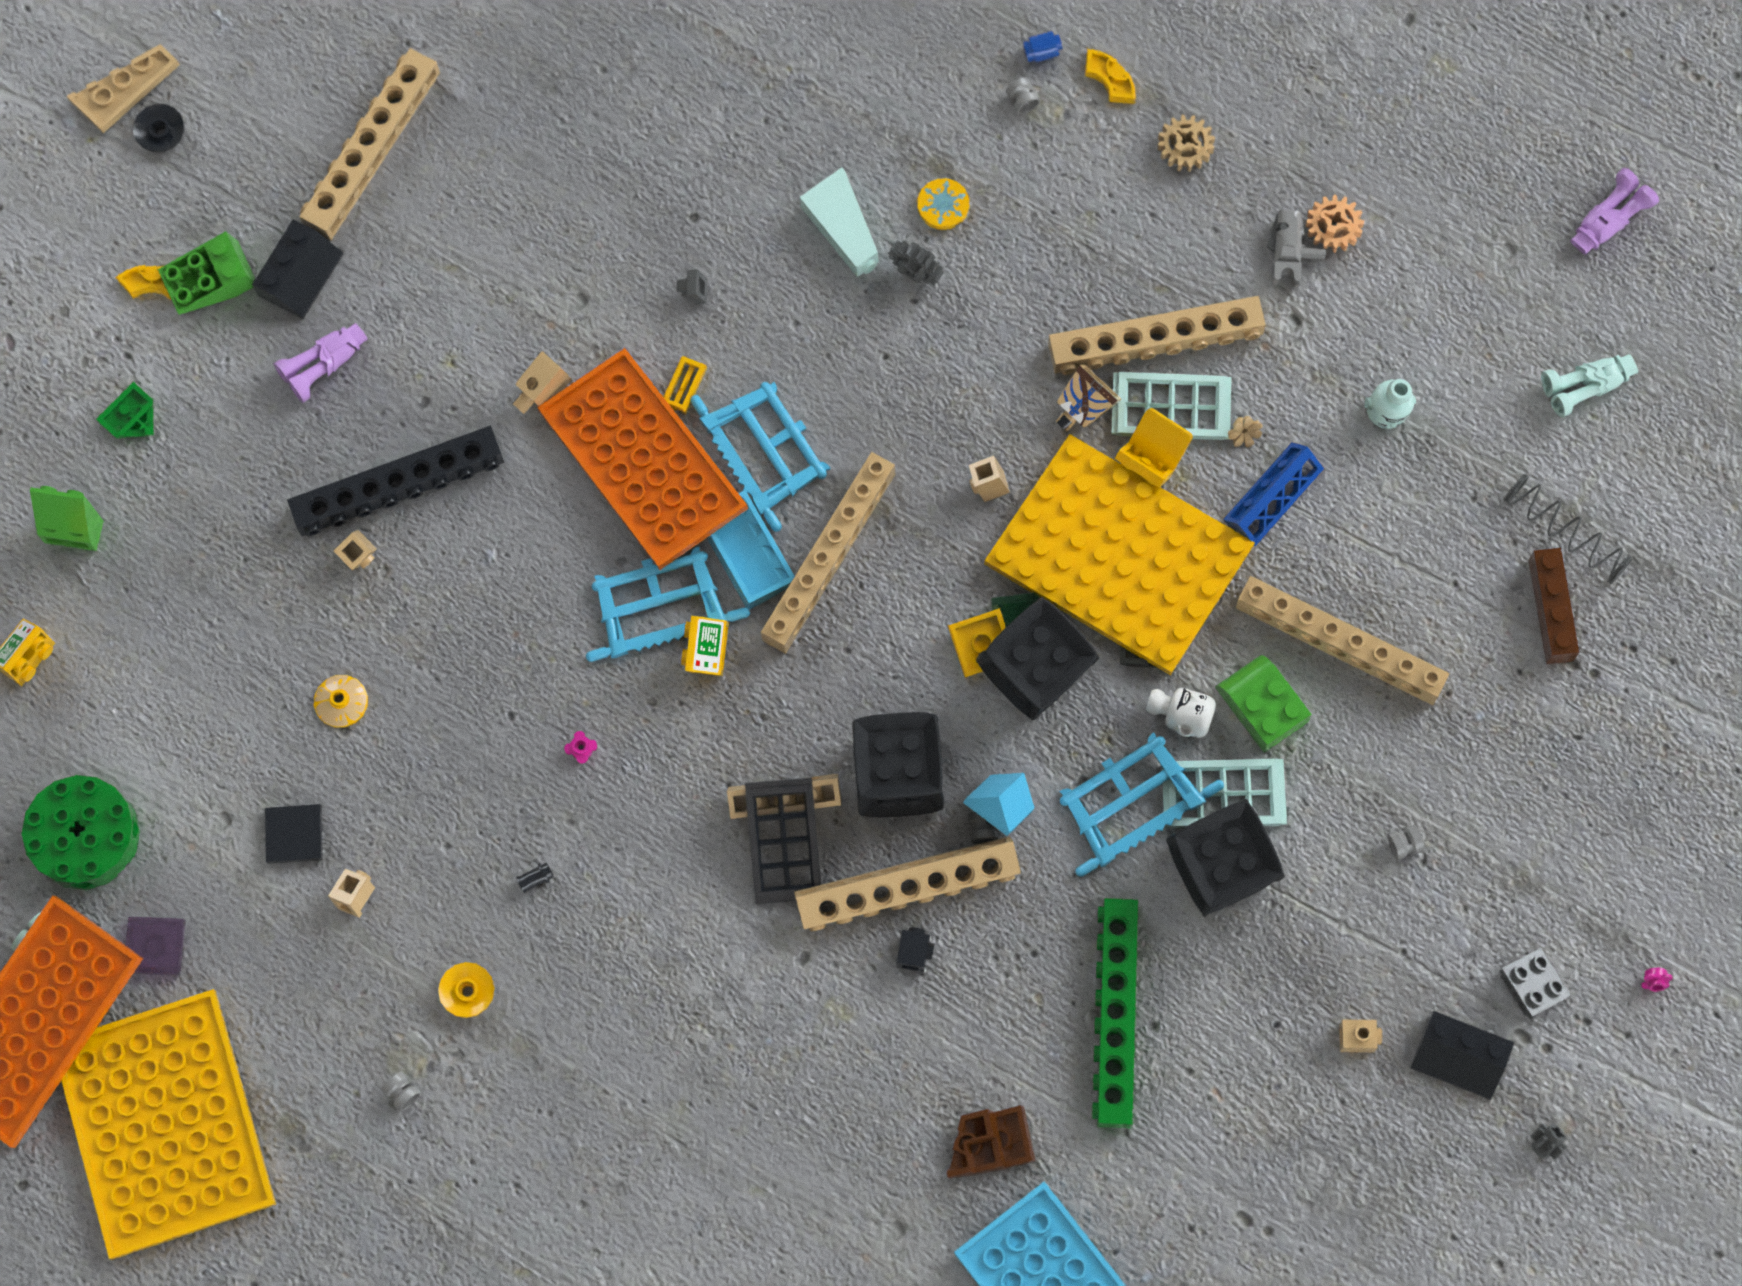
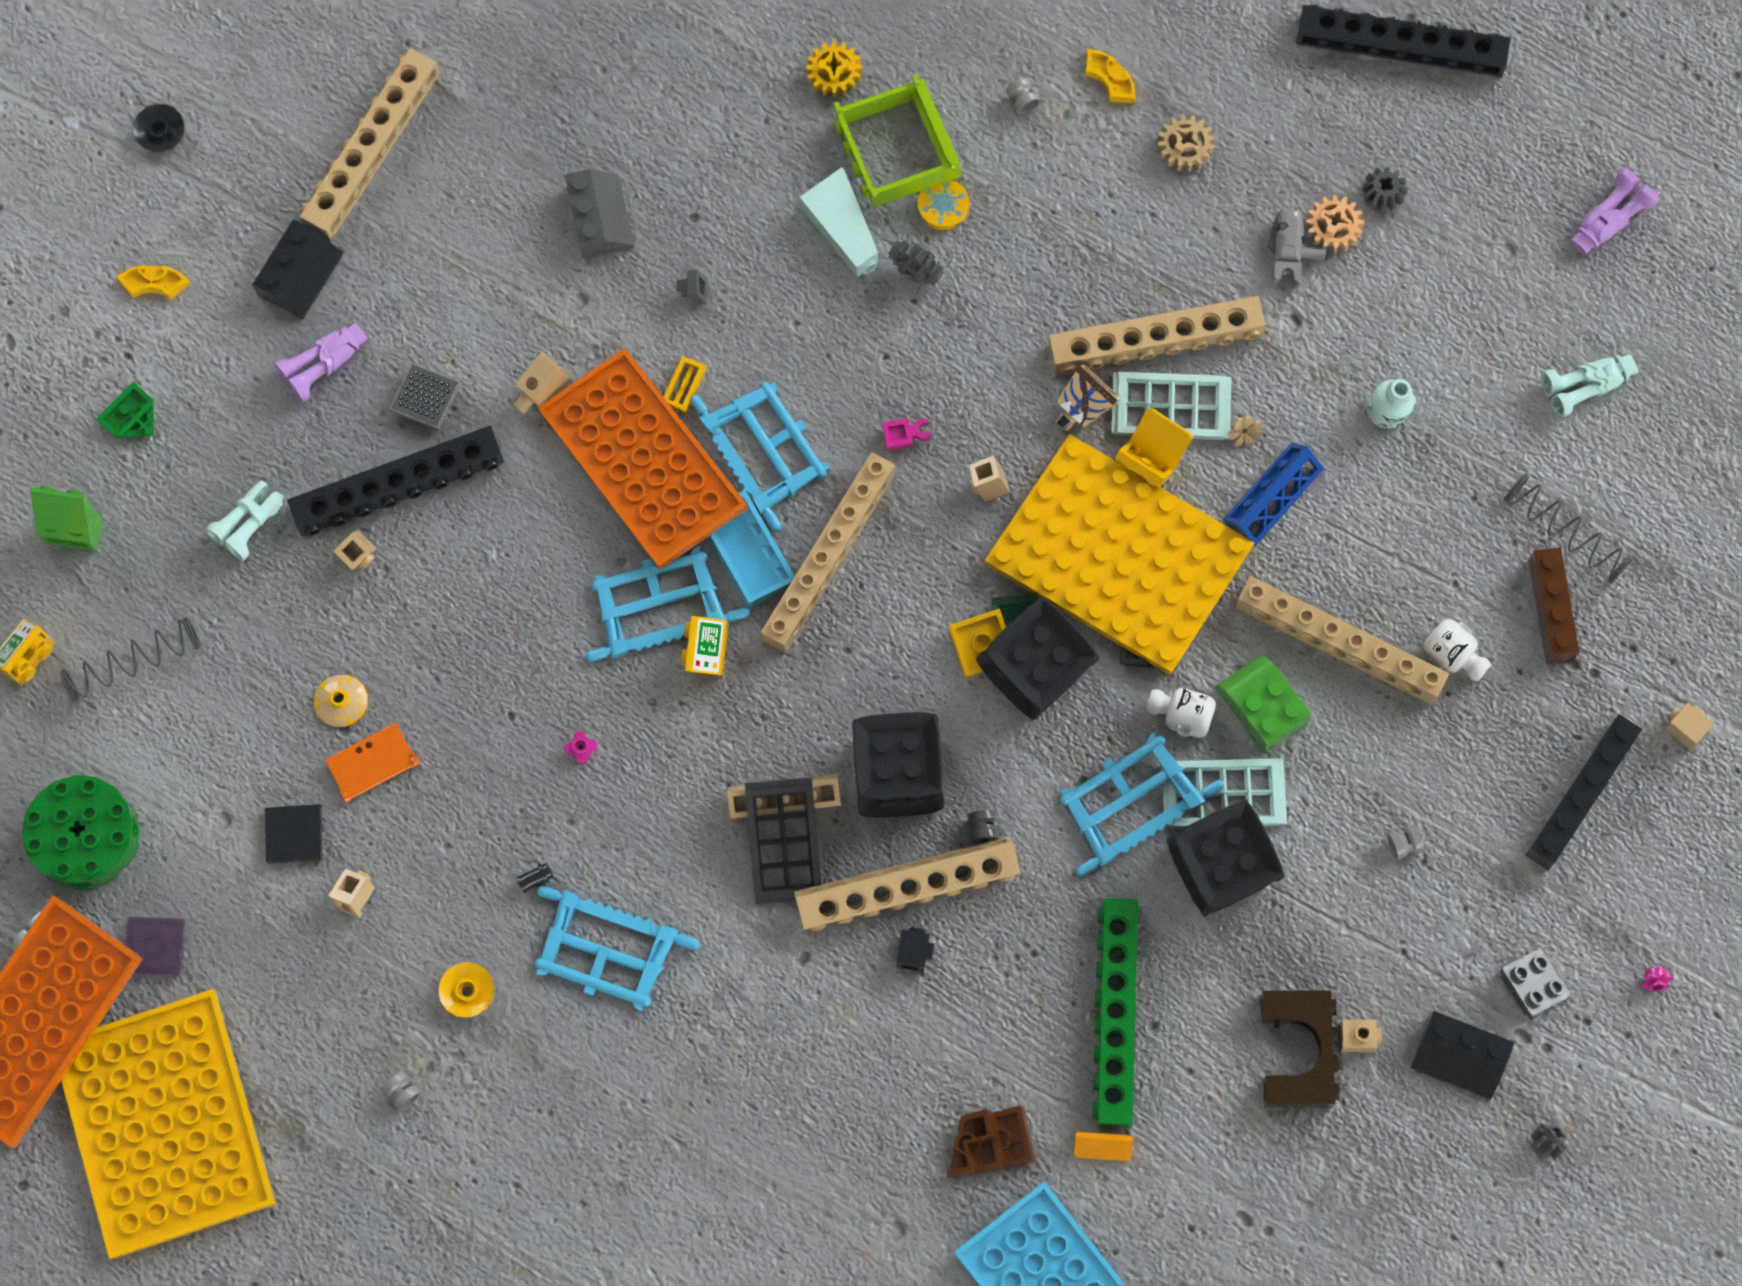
(74, 693): none -> dark grey piece
(116, 94): tan wing -> none
(208, 274): bright green slope -> none
(237, 542): none -> light aqua piece
(372, 763): none -> orange door
(425, 397): none -> tile
(599, 212): none -> dark grey slope
(651, 968): none -> medium azure piece
(821, 68): none -> yellow gear
(900, 433): none -> dark pink plate
(919, 93): none -> lime window
(1002, 801): medium azure slope -> none
(1042, 47): blue brick -> none
(1103, 1146): none -> light orange slope
(1314, 1012): none -> dark brown arch
(1374, 189): none -> dark grey gear
(1411, 51): none -> black brick
(1454, 648): none -> white piece
(1583, 792): none -> black arch
(1688, 725): none -> tan brick

